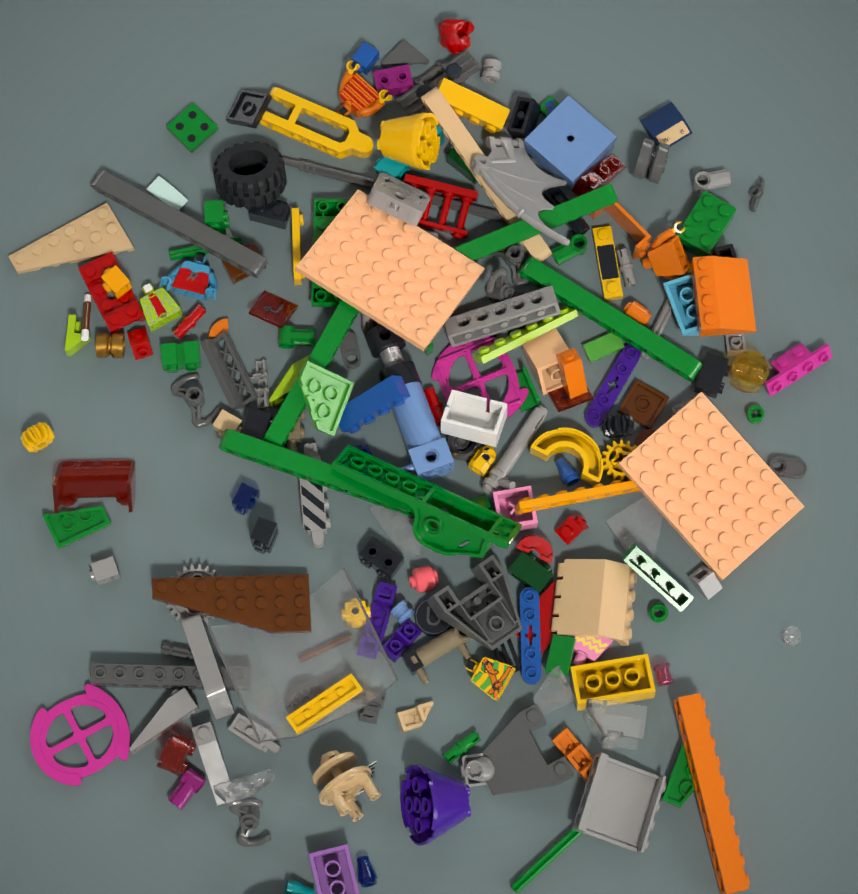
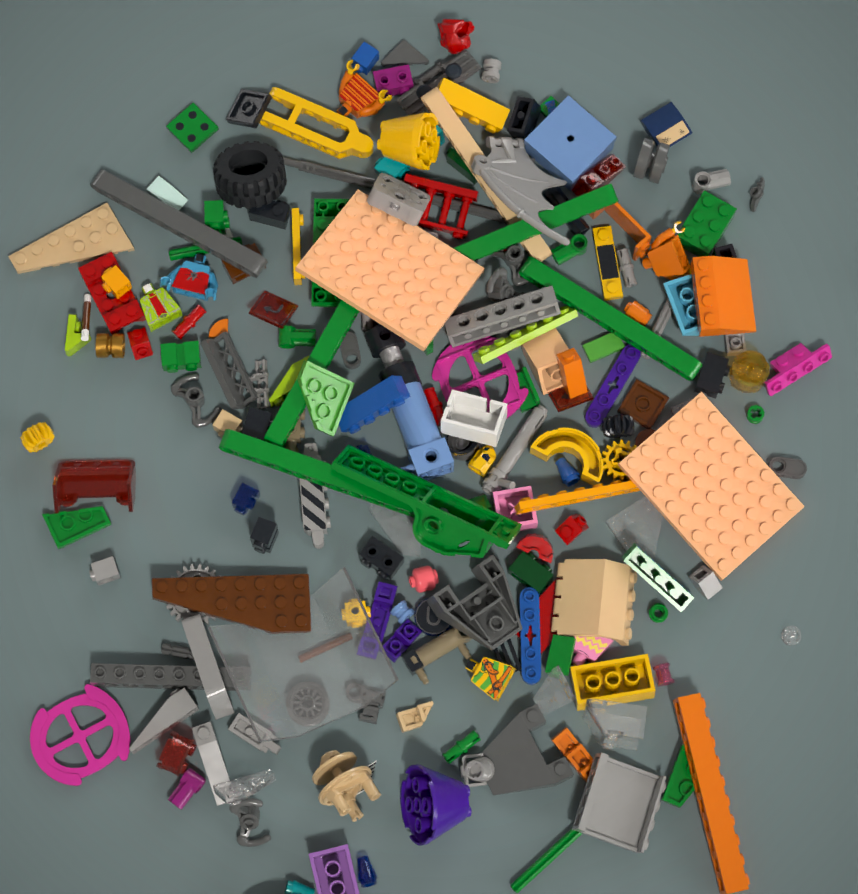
(324, 704): yellow plate -> none

